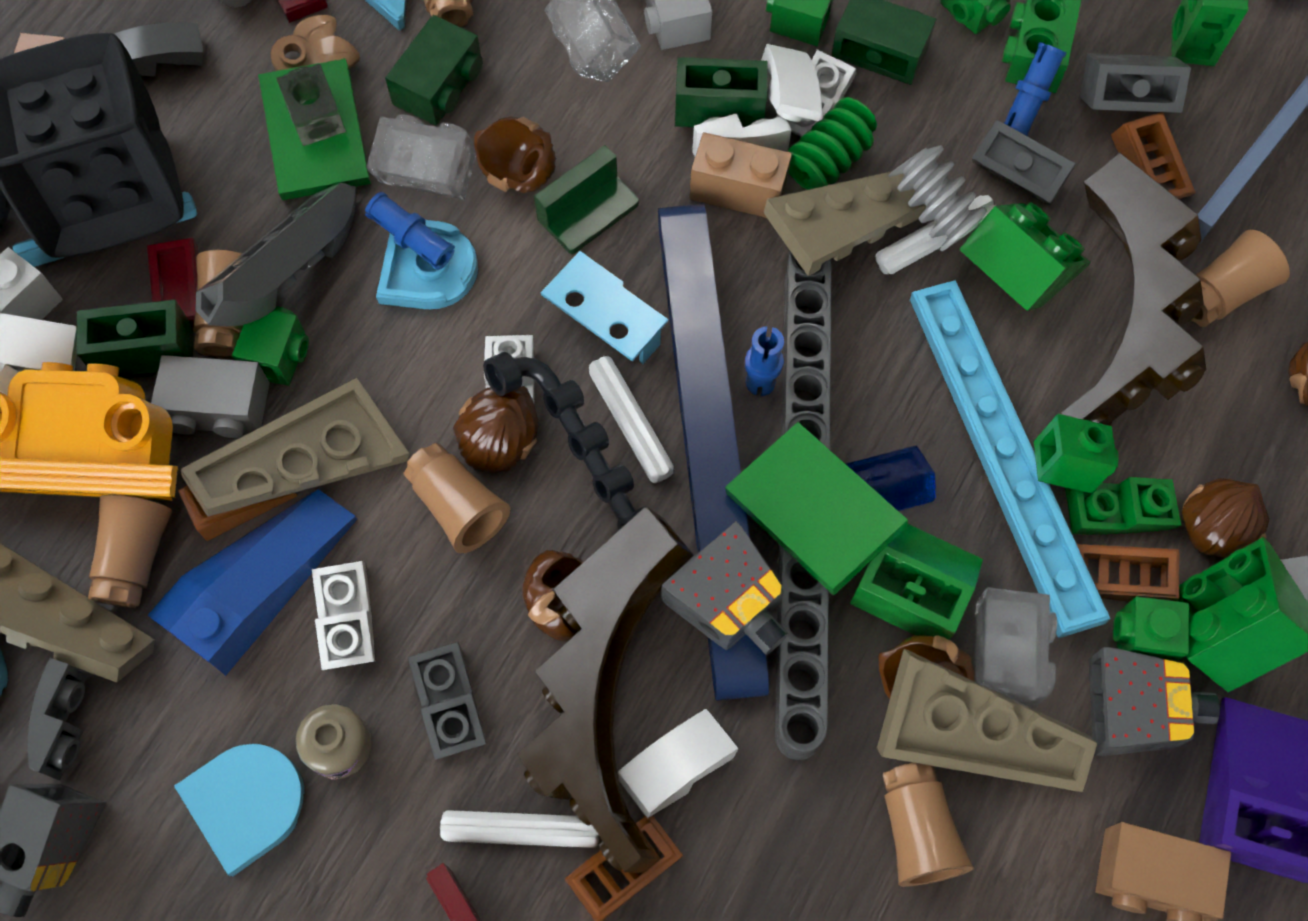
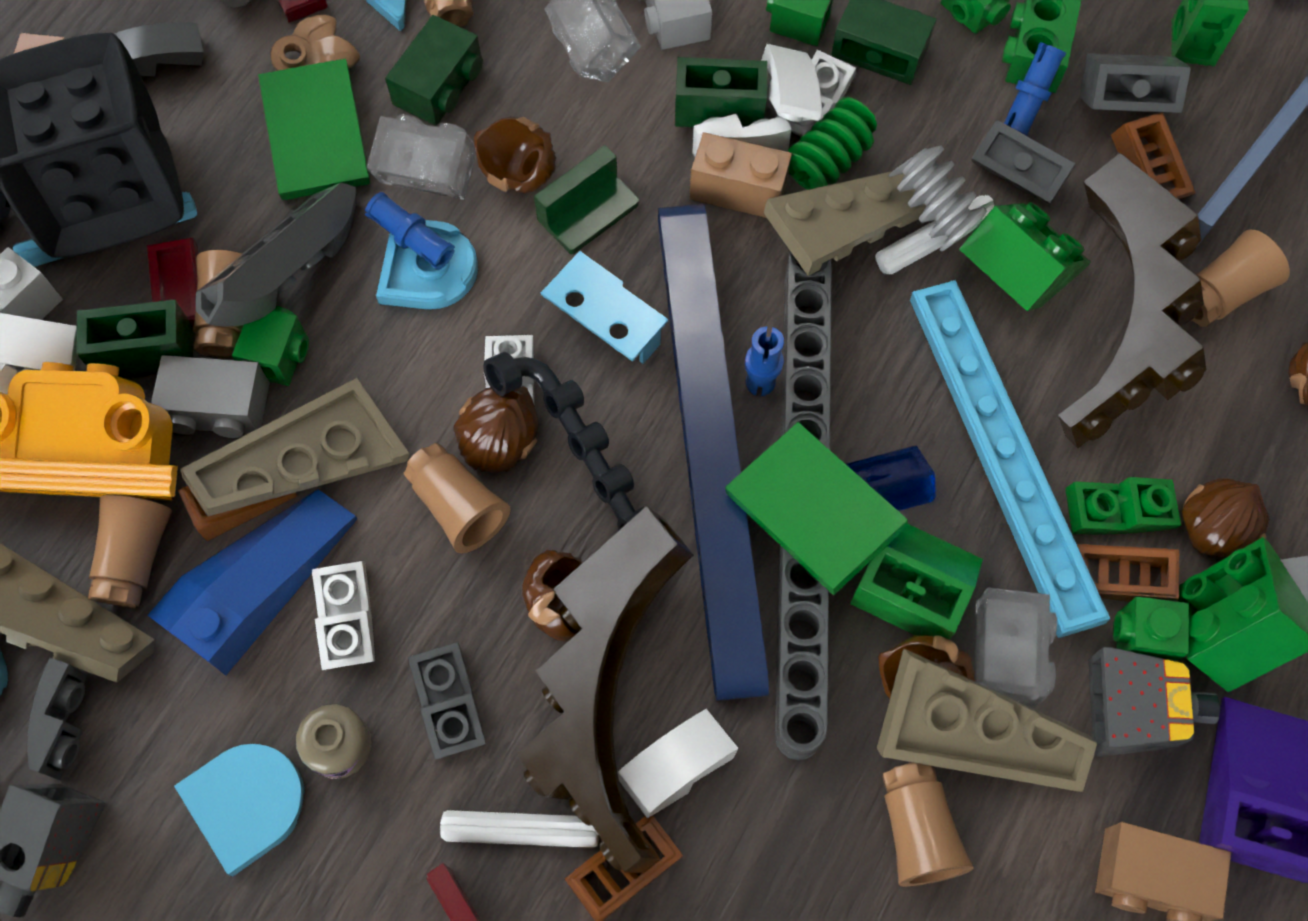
(317, 119): clear smoke brick -> none
(631, 419): white axle -> none
(728, 593): dark grey torso -> none
(1075, 453): green brick -> none

